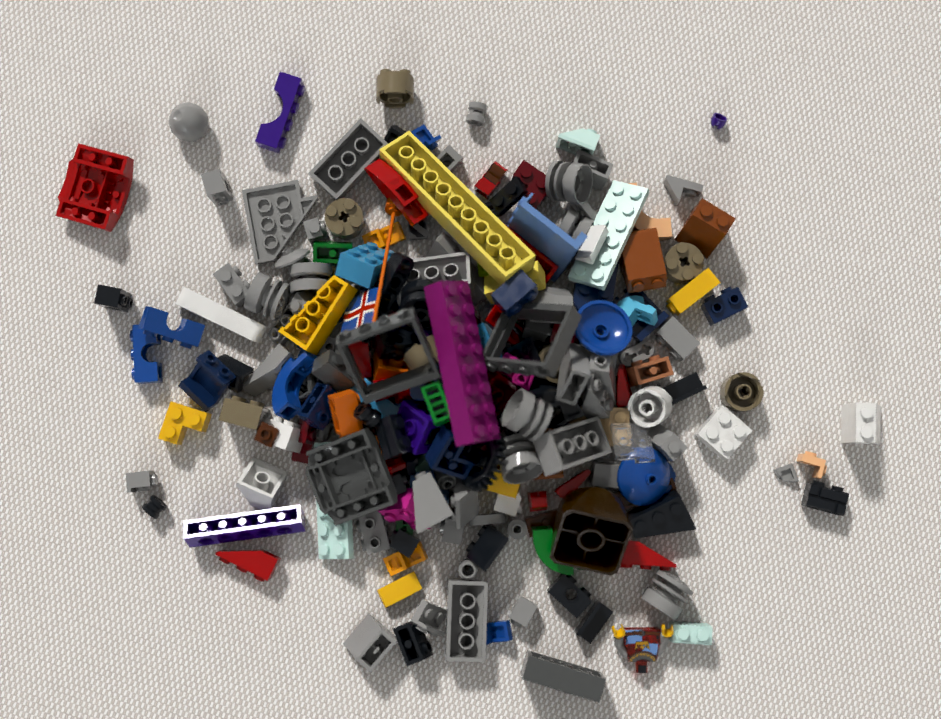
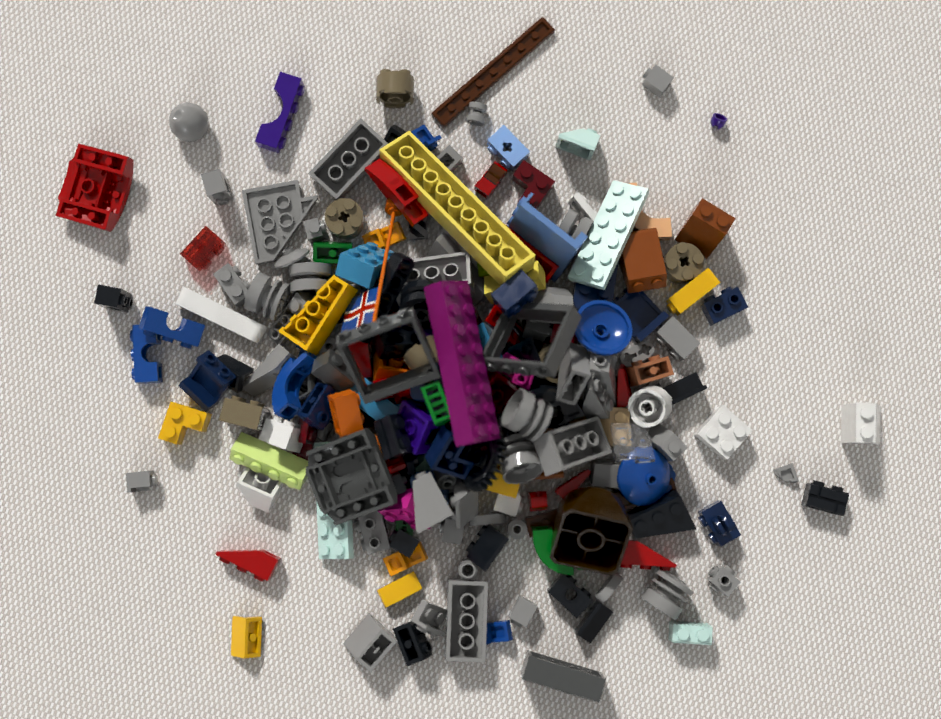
(154, 506): black wheel -> none
(203, 249): none -> clear red brick
(244, 526): dark purple brick -> none
(246, 636): none -> yellow panel
(266, 434): reddish brown bracket -> none
(269, 460): none -> yellowish green brick
(367, 414): black wheel -> none
(493, 72): none -> reddish brown tile
(504, 138): none -> light blue brick
(507, 197): black hinge -> none
(569, 182): light grey wheel -> none
(593, 244): white slope -> none
(600, 168): light grey brick -> none
(608, 587): none -> light grey beam
(637, 310): medium azure brick -> none
(641, 644): torso -> none
(657, 80): none -> light grey brick
(676, 186): light grey slope -> none
(719, 523): none -> dark blue brick
(728, 583): none -> light grey brick
(750, 386): dark tan brick -> none
(811, 459): light nougat bracket -> none

